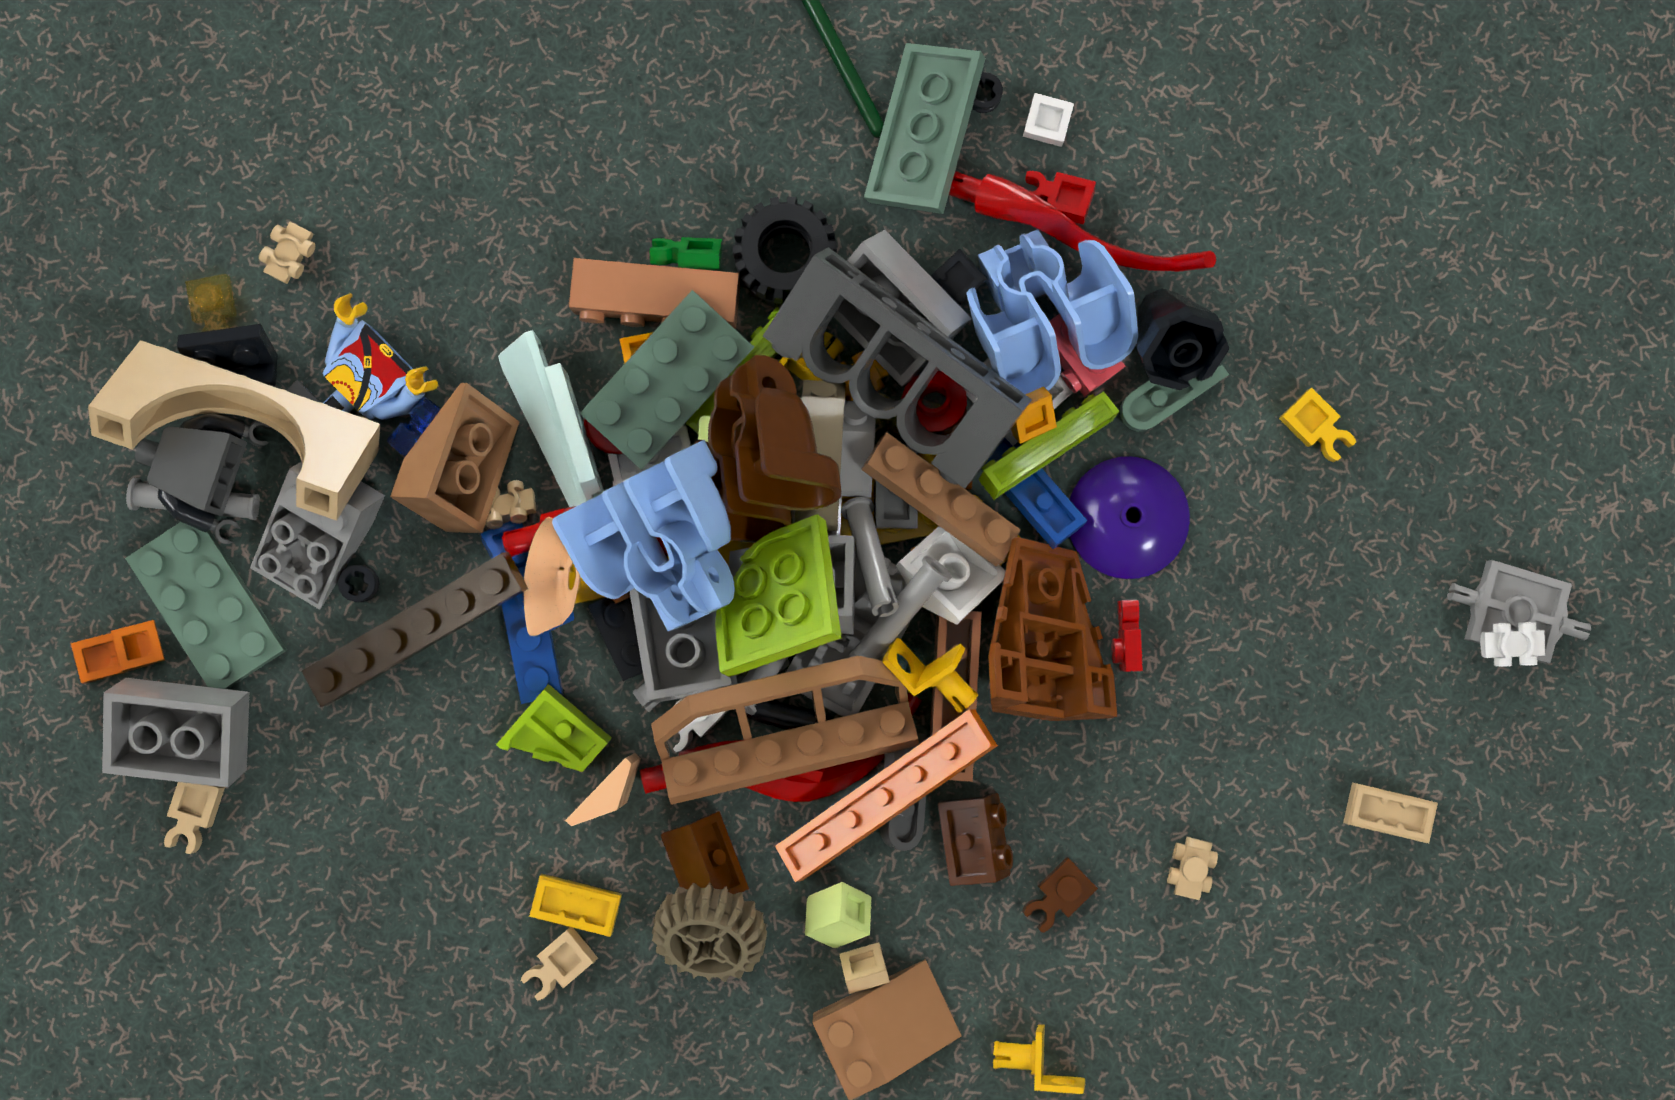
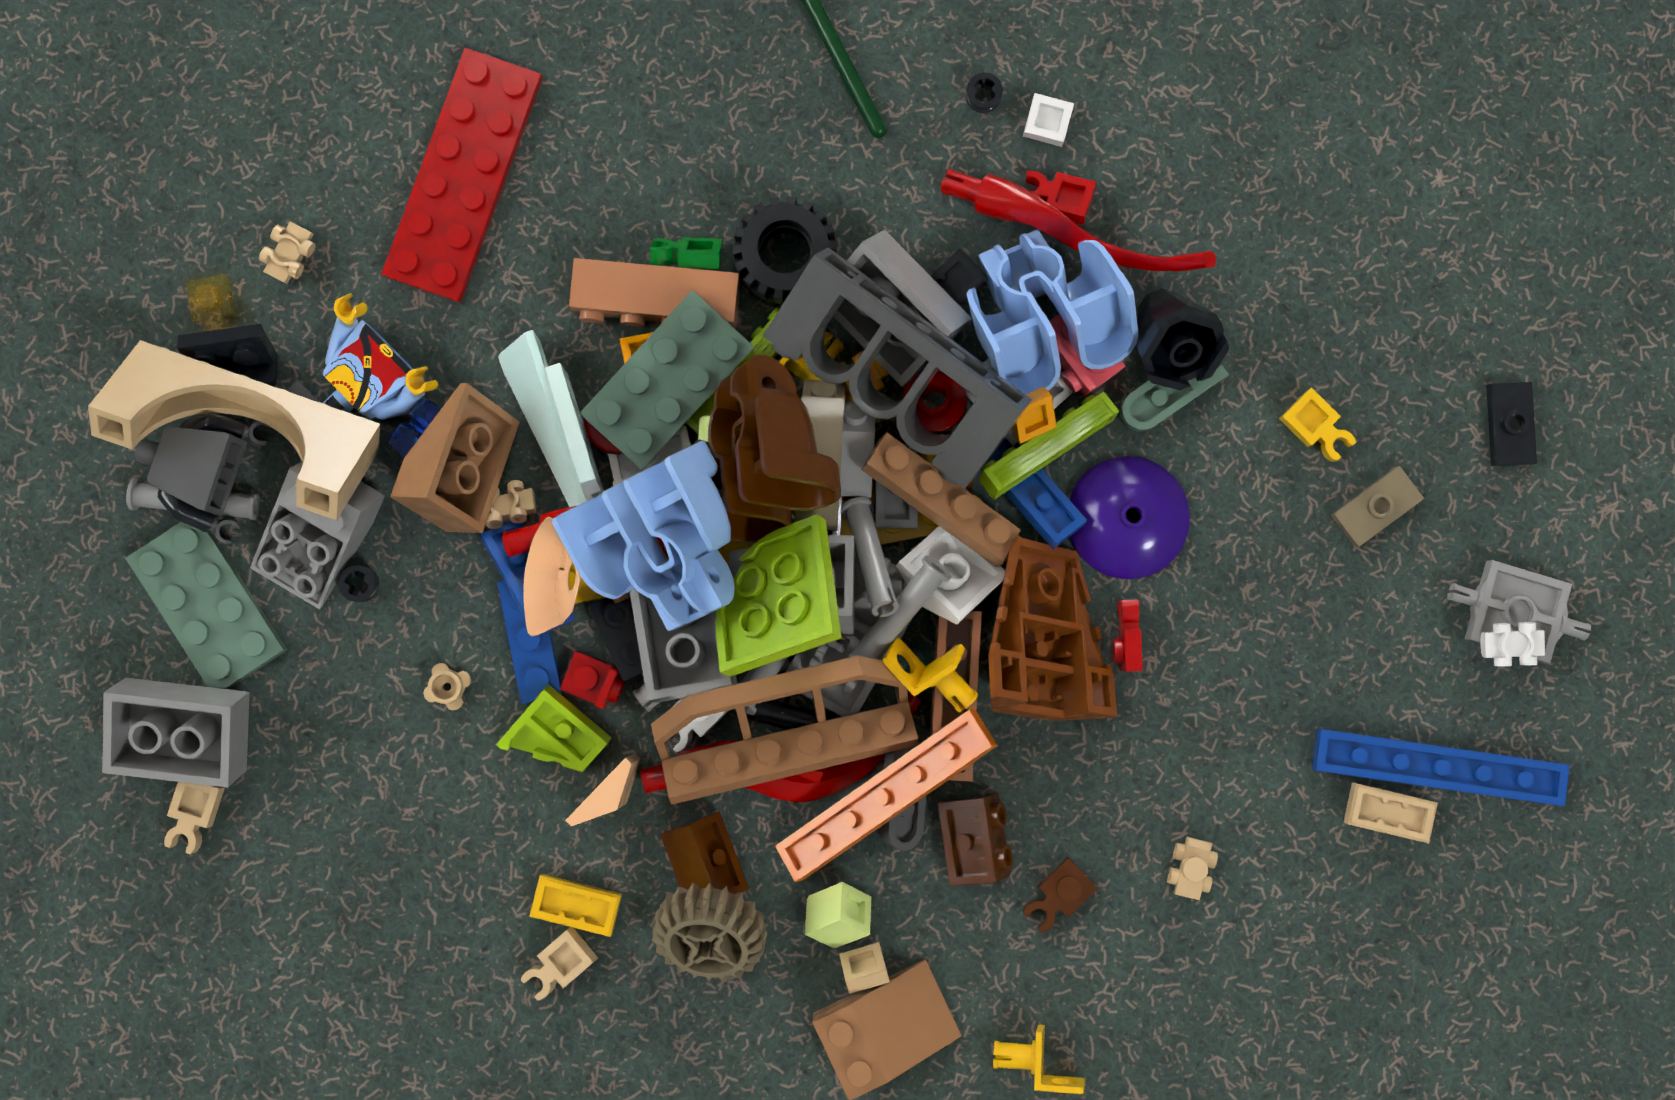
(118, 652): orange slope -> none
(415, 629): dark brown plate -> none
(435, 691): none -> tan plate
(462, 175): none -> red plate
(593, 680): none -> red bracket
(924, 127): sand green plate -> none
(1377, 506): none -> dark tan plate
(1440, 767): none -> blue plate
(1511, 424): none -> black plate

